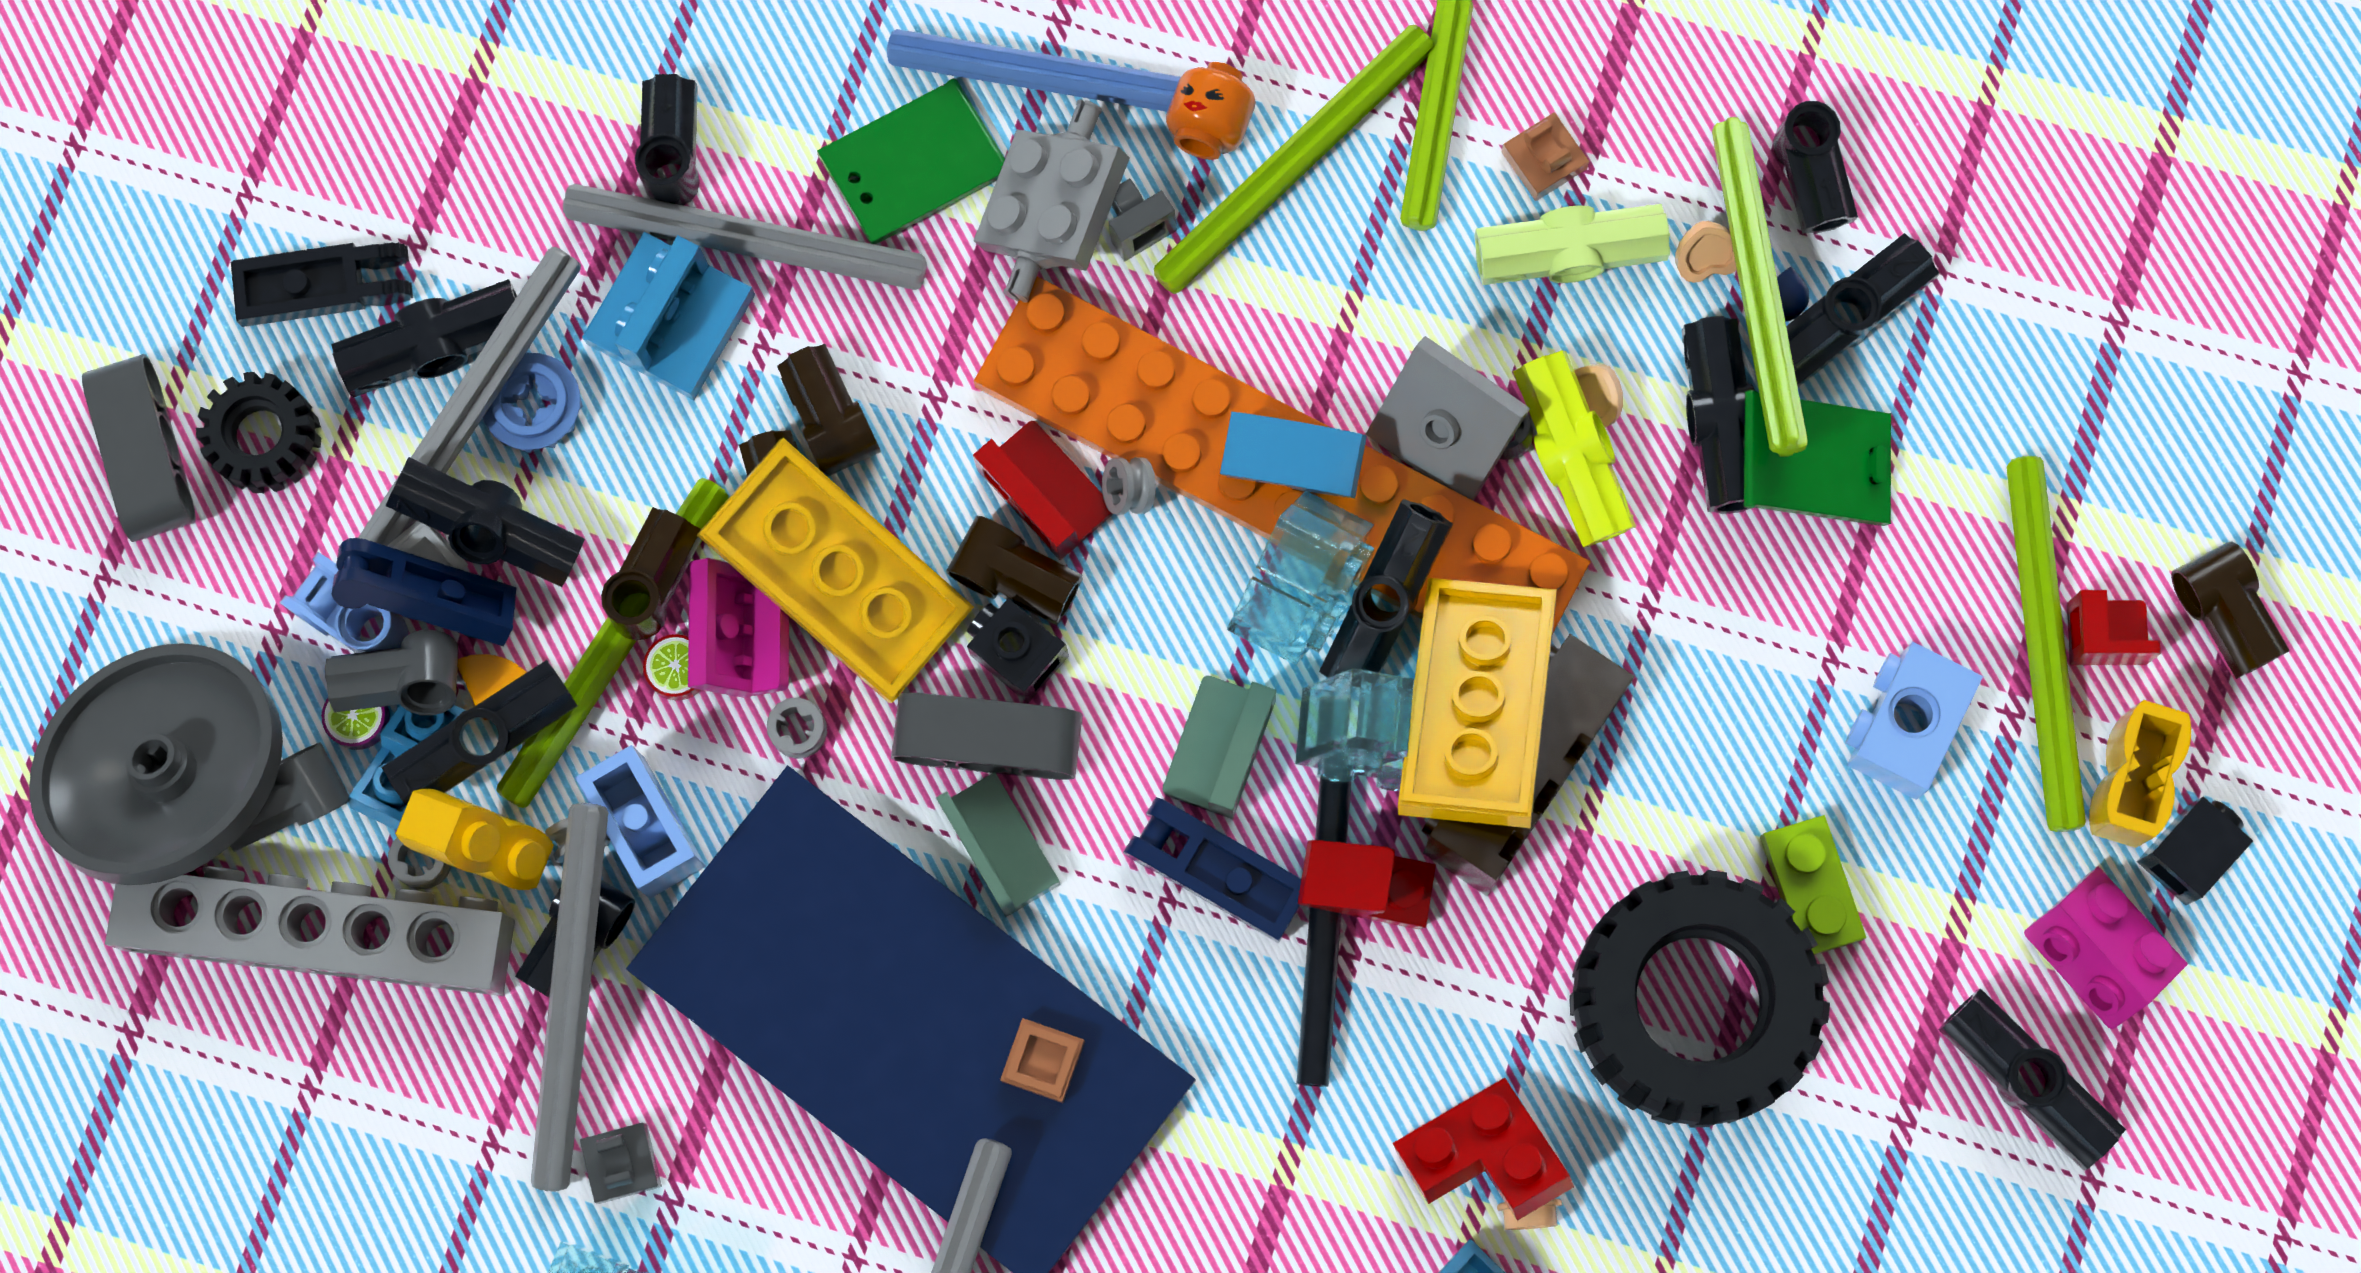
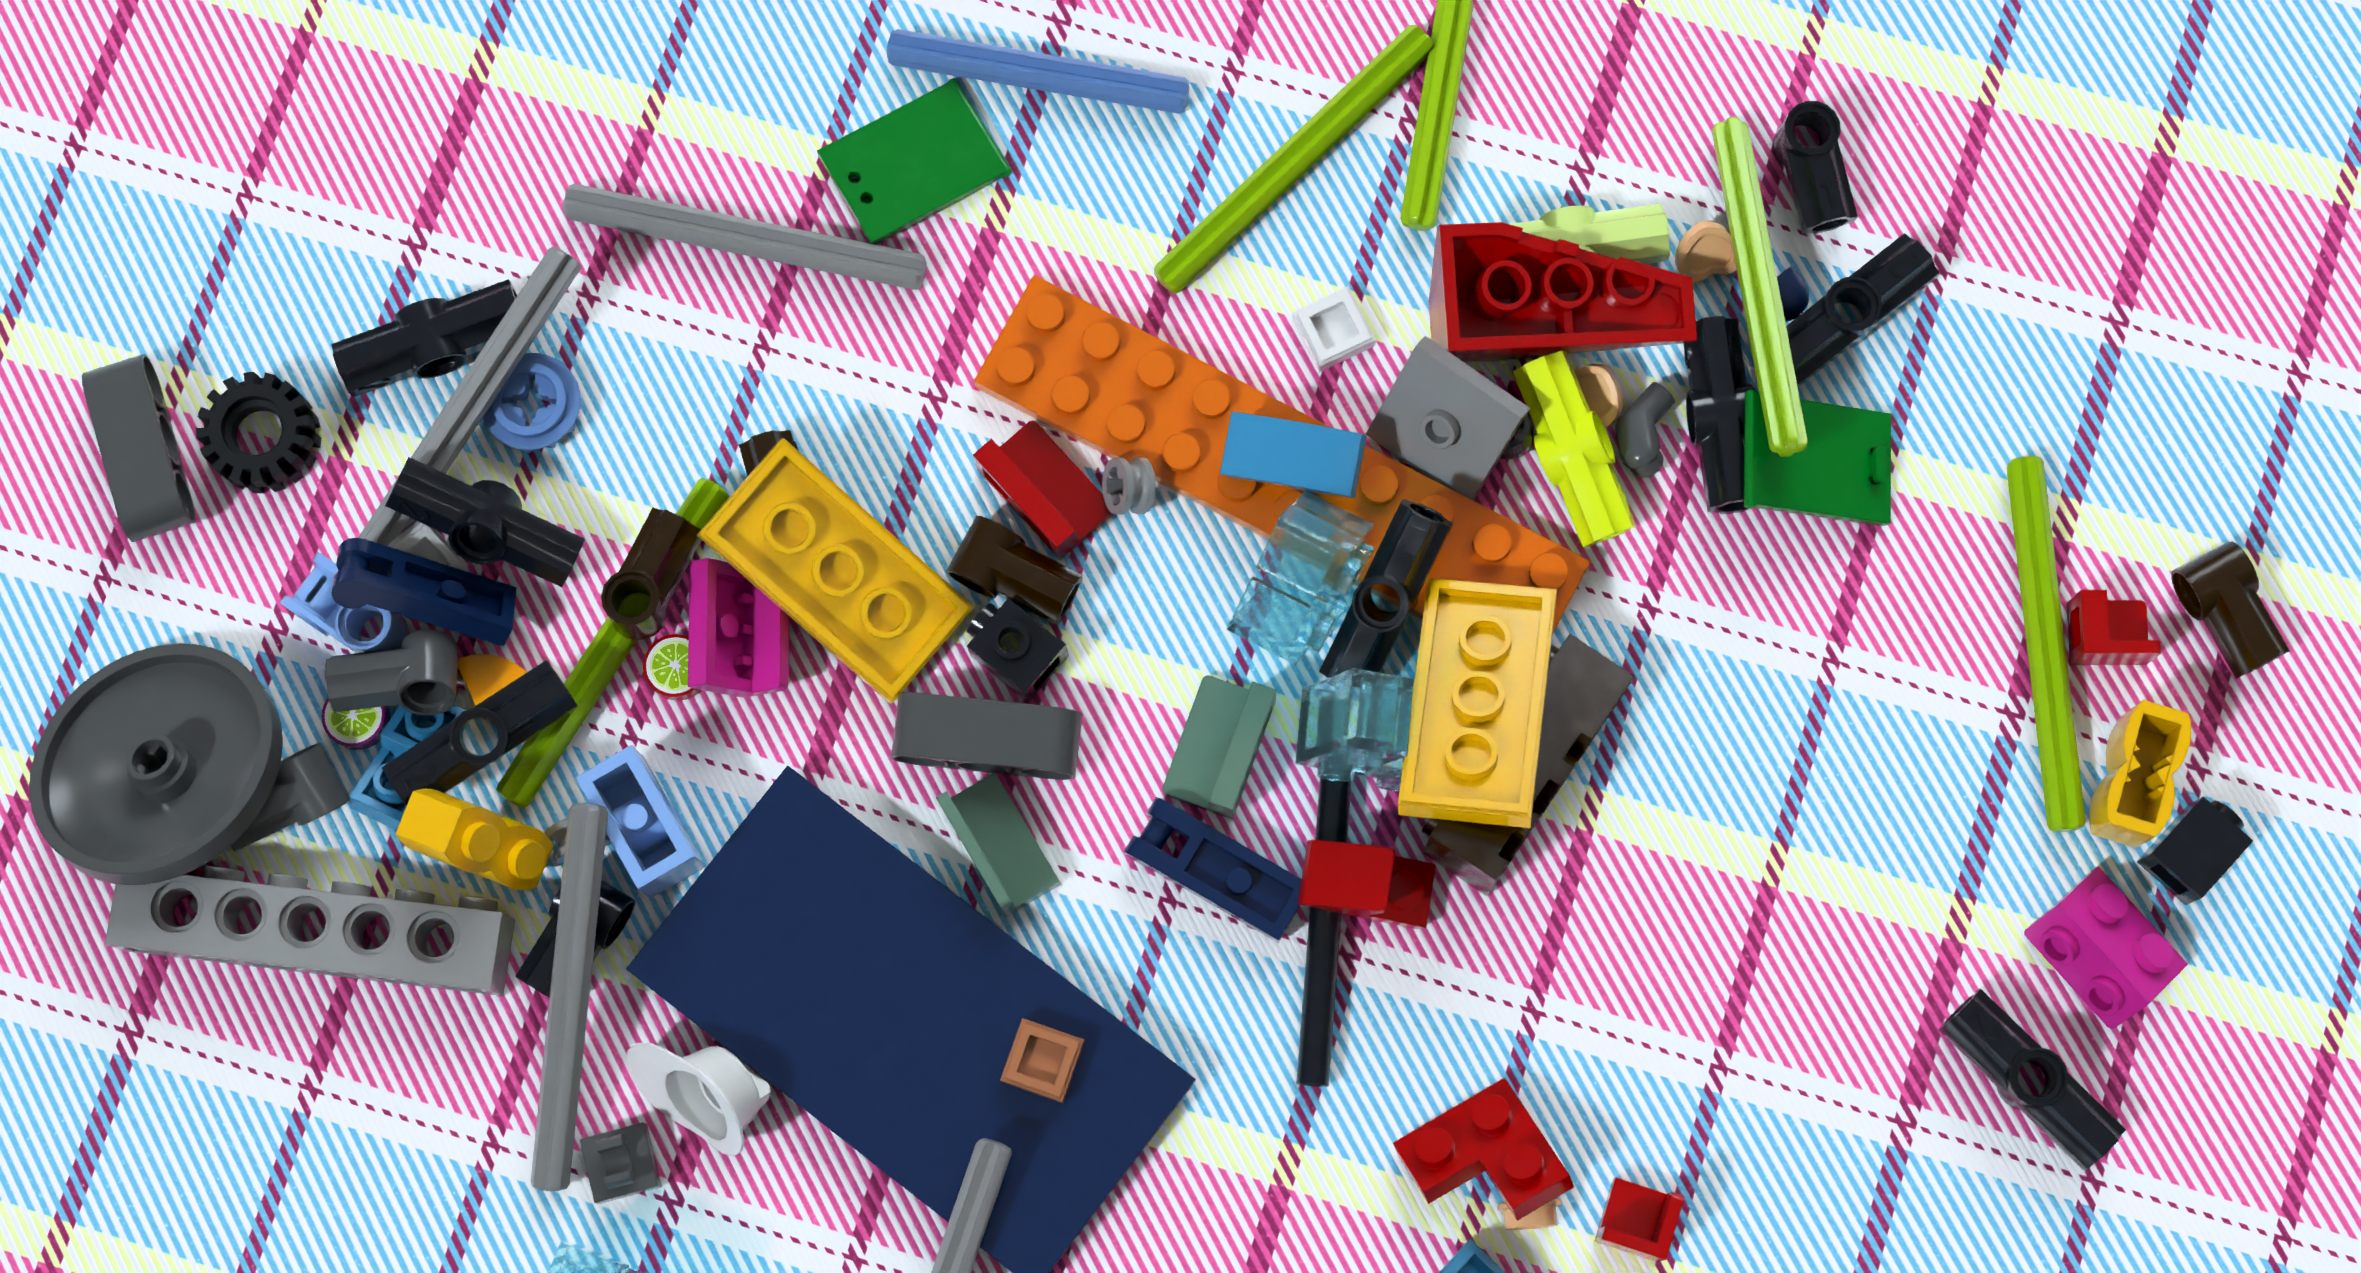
(315, 282): black hinge -> none
(406, 873): light grey bush -> none
(668, 138): black piece -> none
(669, 314): dark azure bracket -> none
(702, 1091): none -> white piece
(785, 743): light grey bush -> none
(831, 421): dark brown piece -> none
(1051, 200): light grey plate -> none
(1139, 221): dark grey tile -> none
(1210, 110): orange head -> none
(1333, 329): none -> white tile
(1531, 296): none -> red wedge
(1545, 156): nougat tile -> none
(1637, 431): none -> dark grey arm
(1639, 1220): none -> red panel
(1768, 945): black tyre -> none
(1814, 883): lime plate -> none
(1941, 695): light blue brick -> none

